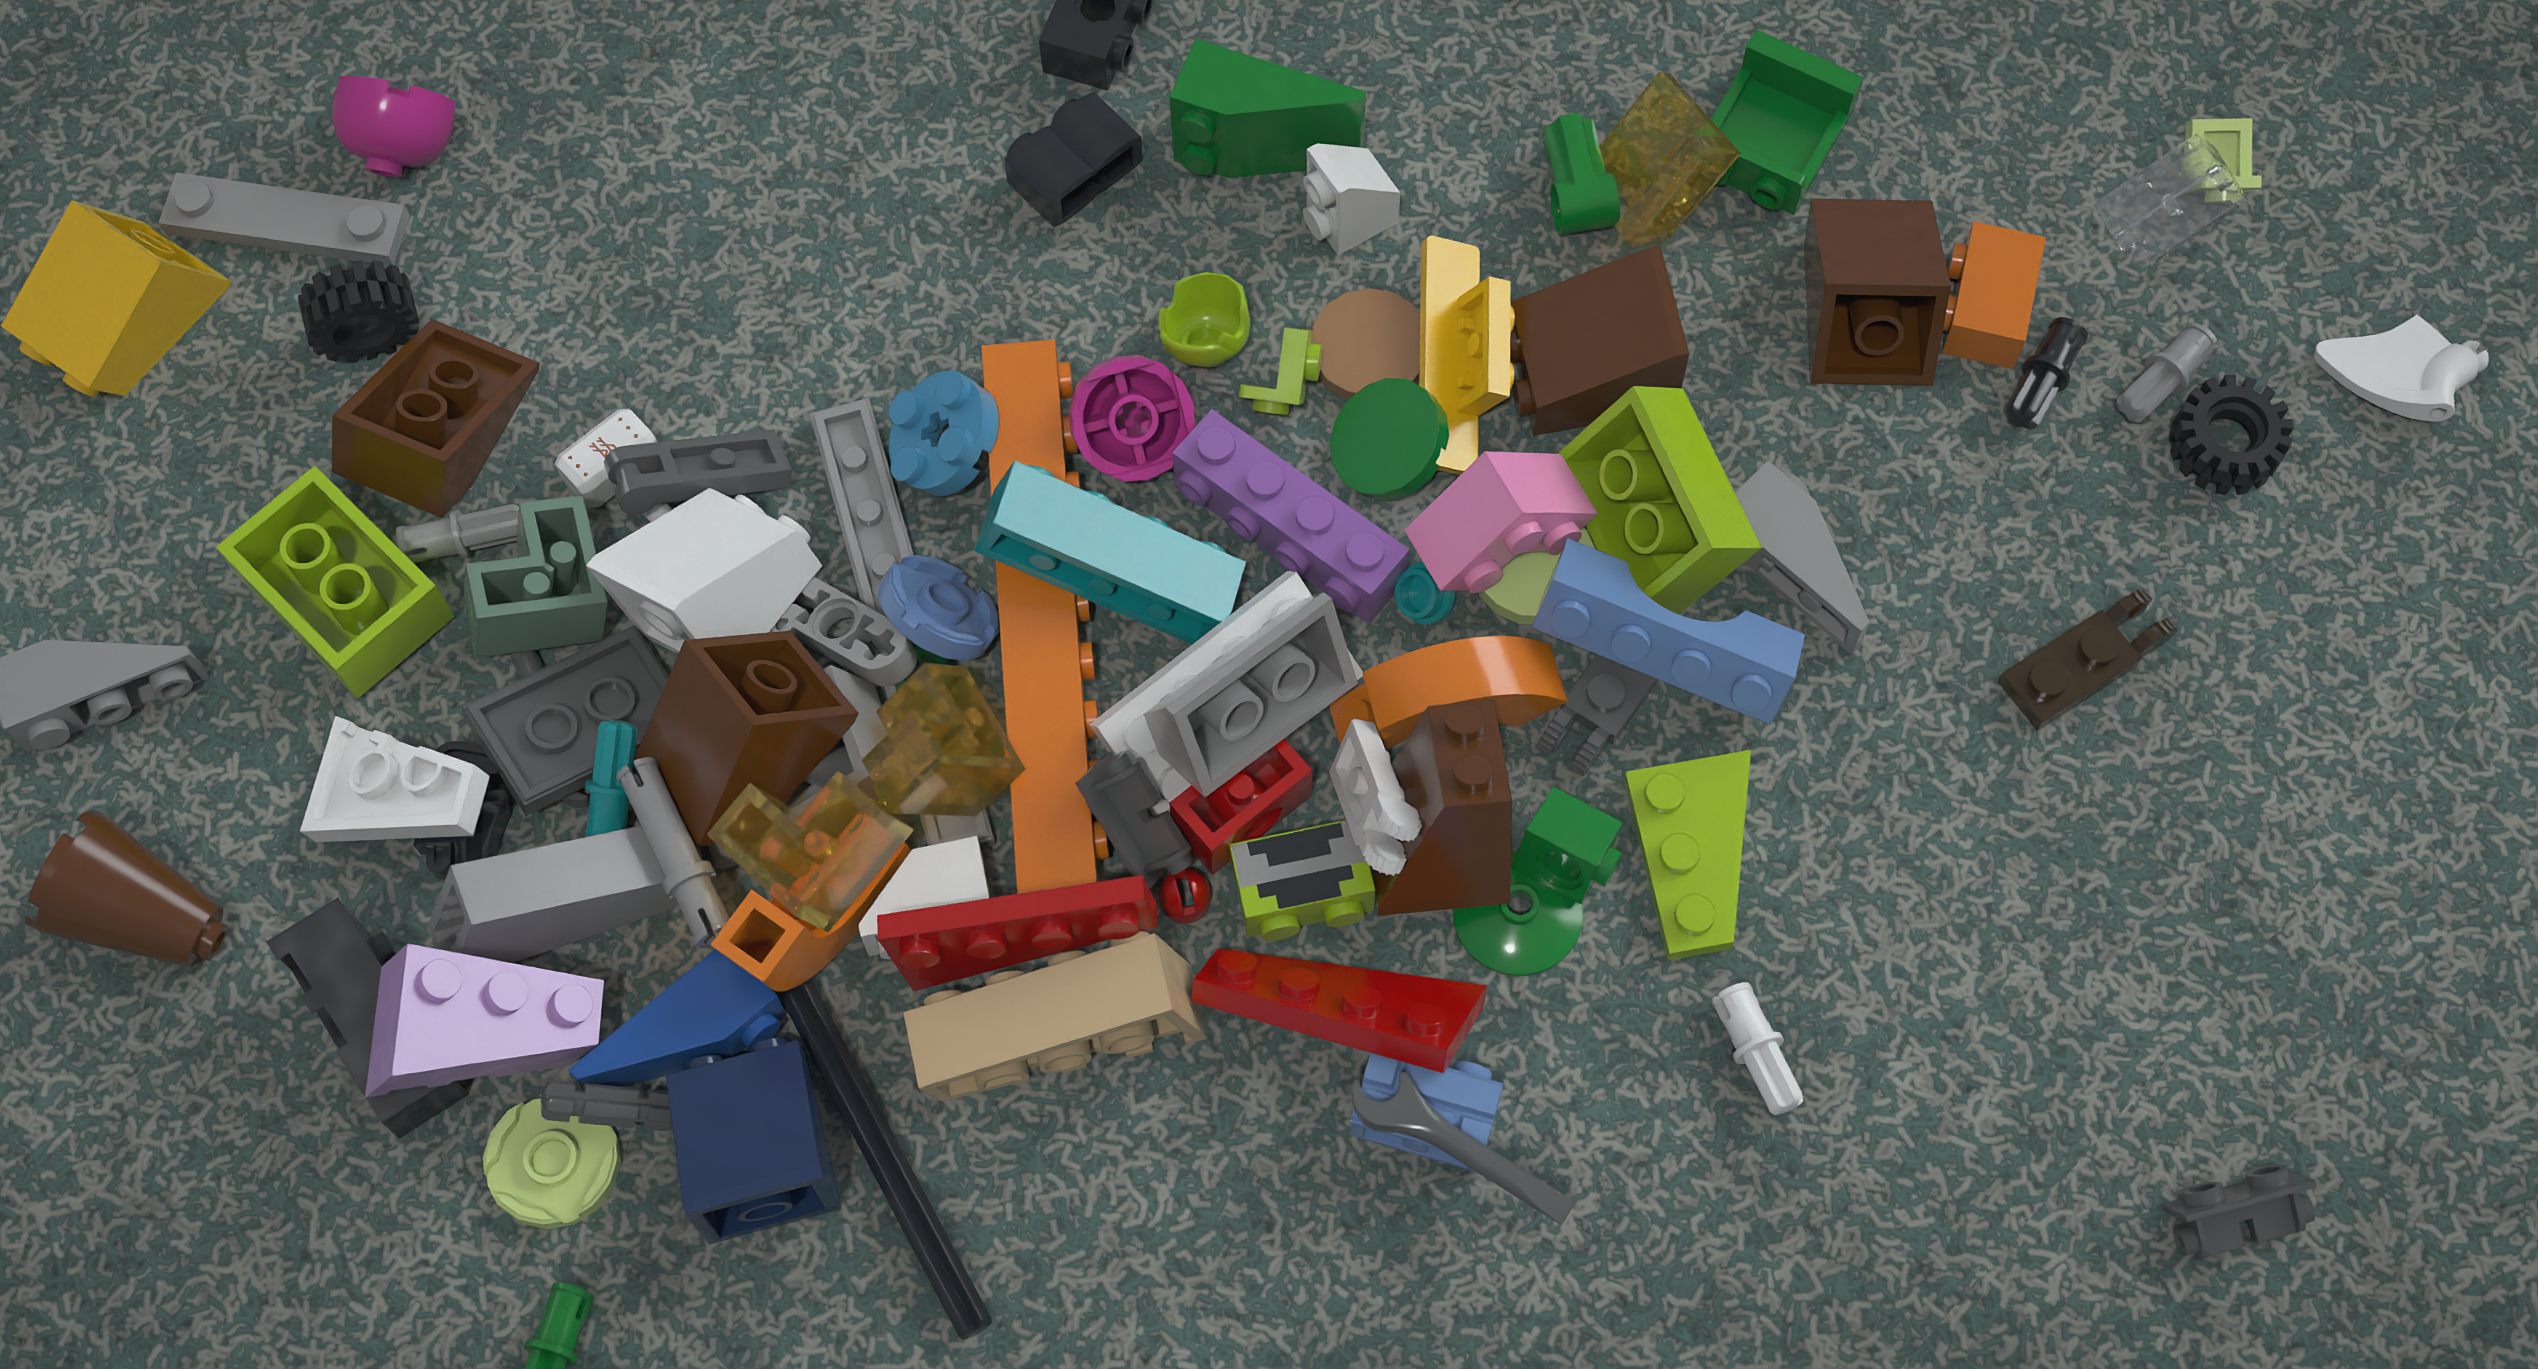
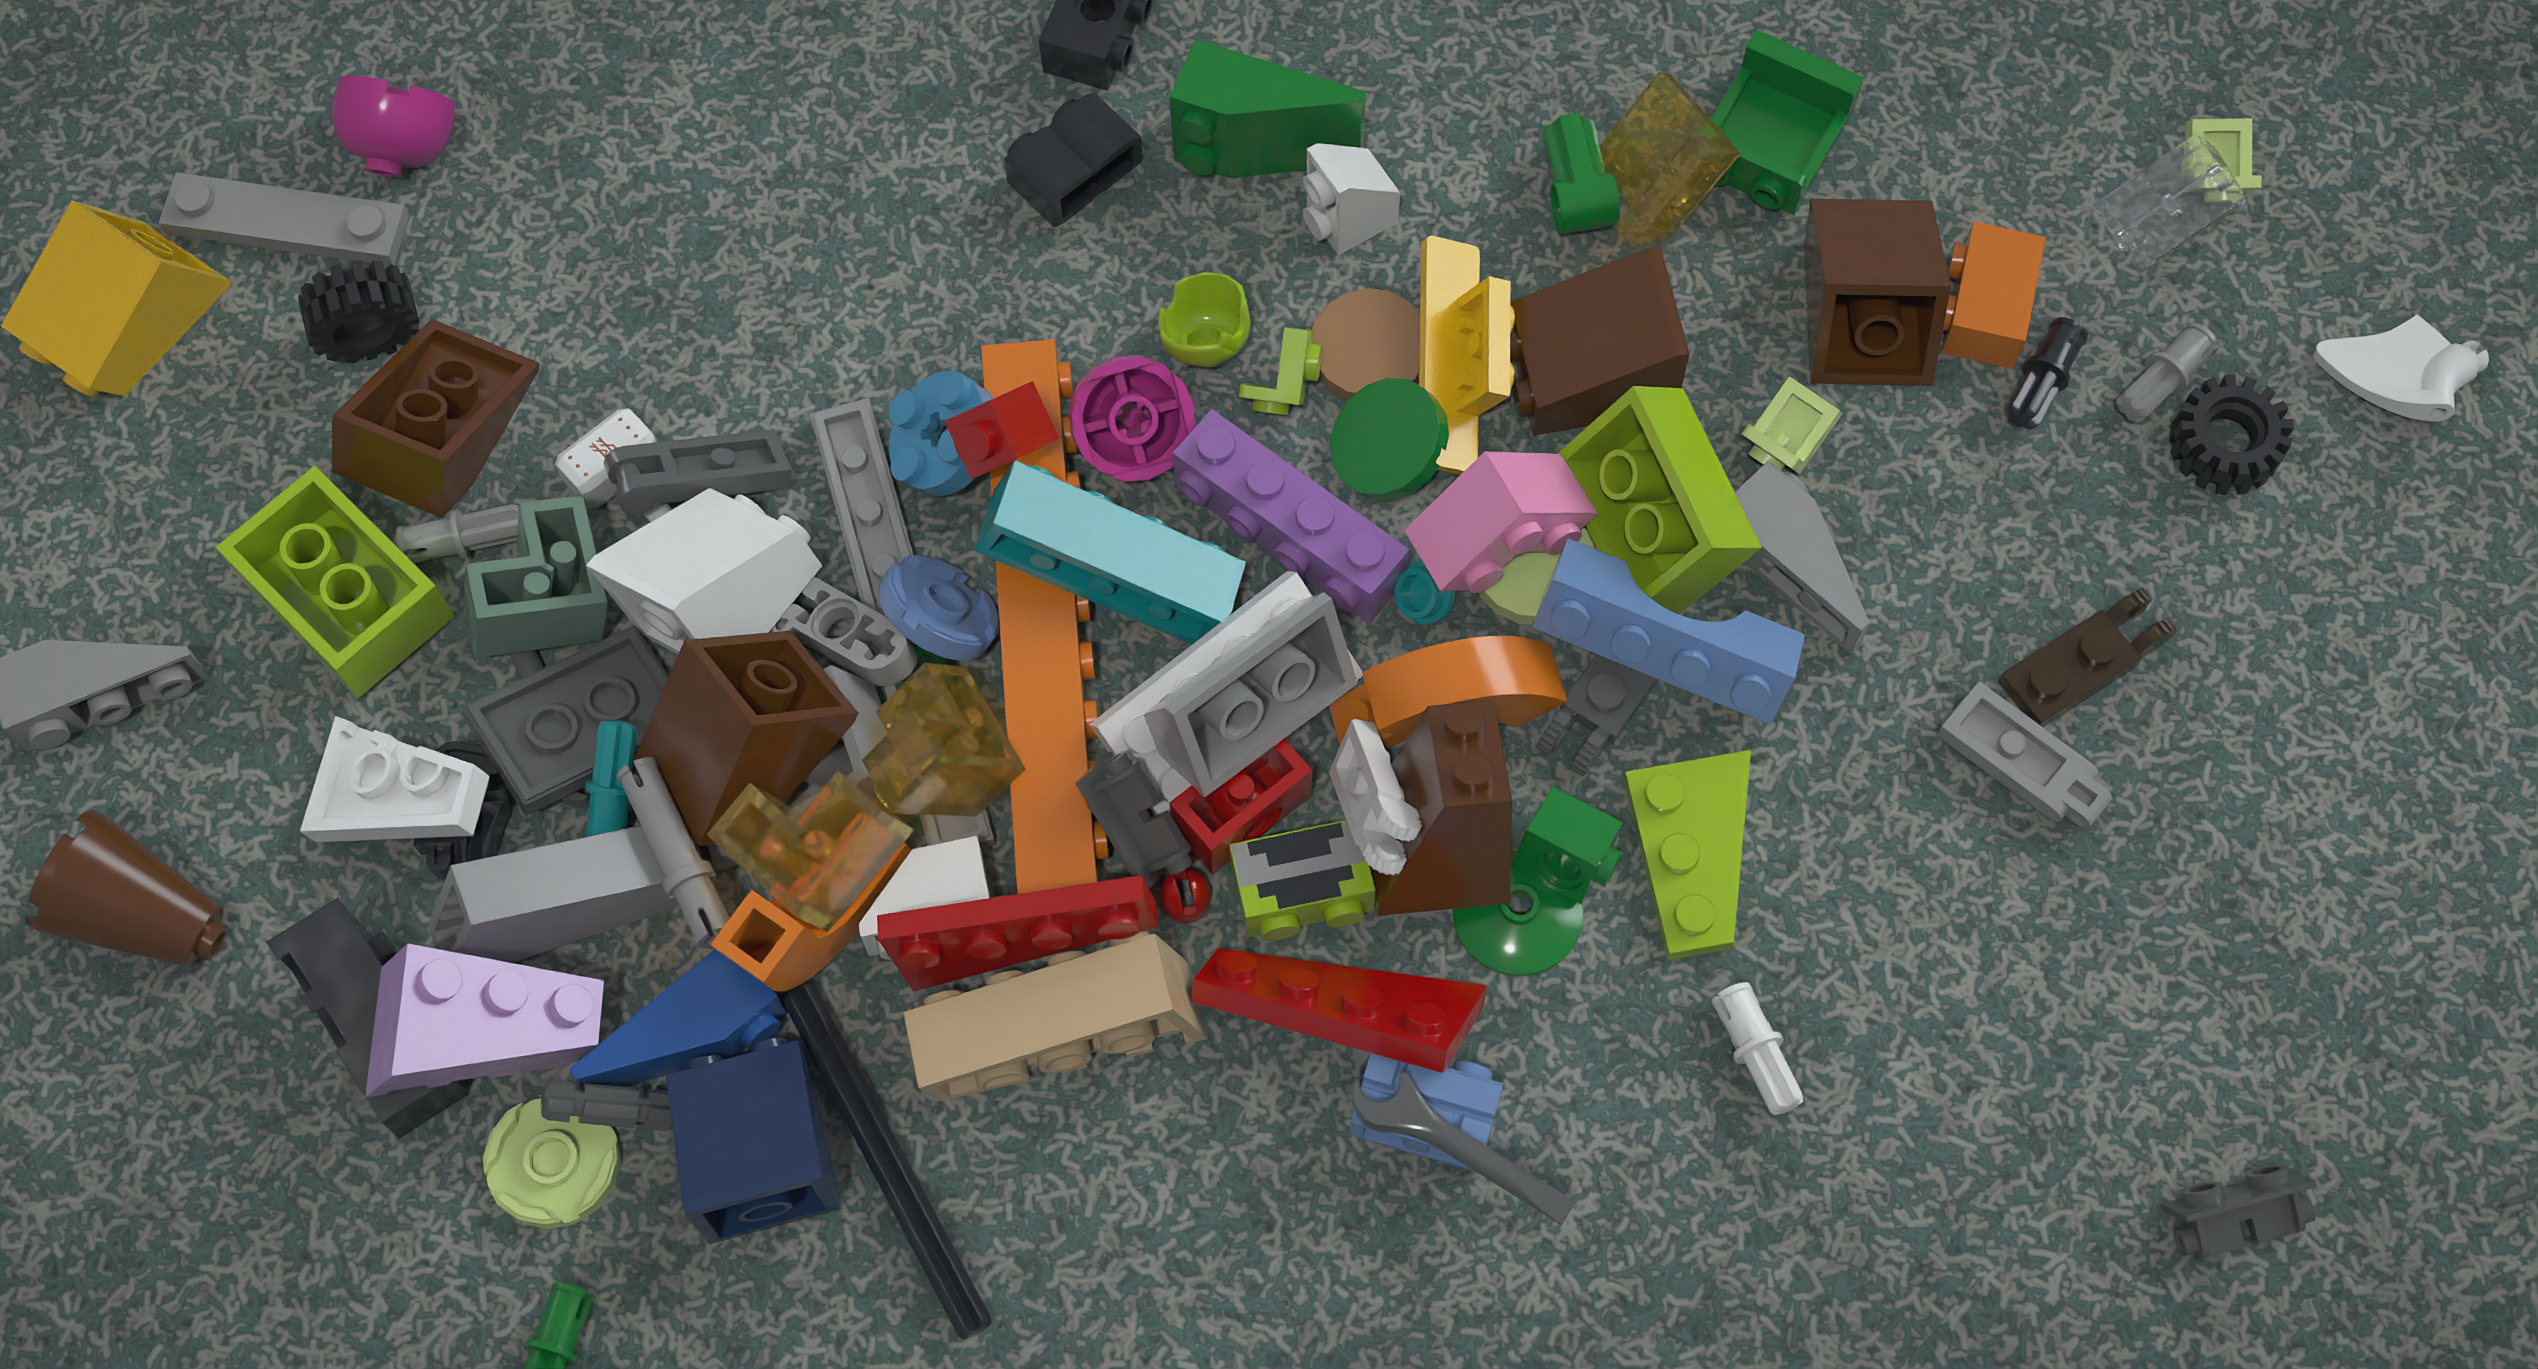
(1001, 430): none -> red brick
(1791, 427): none -> yellowish green bracket
(2025, 758): none -> light grey hinge

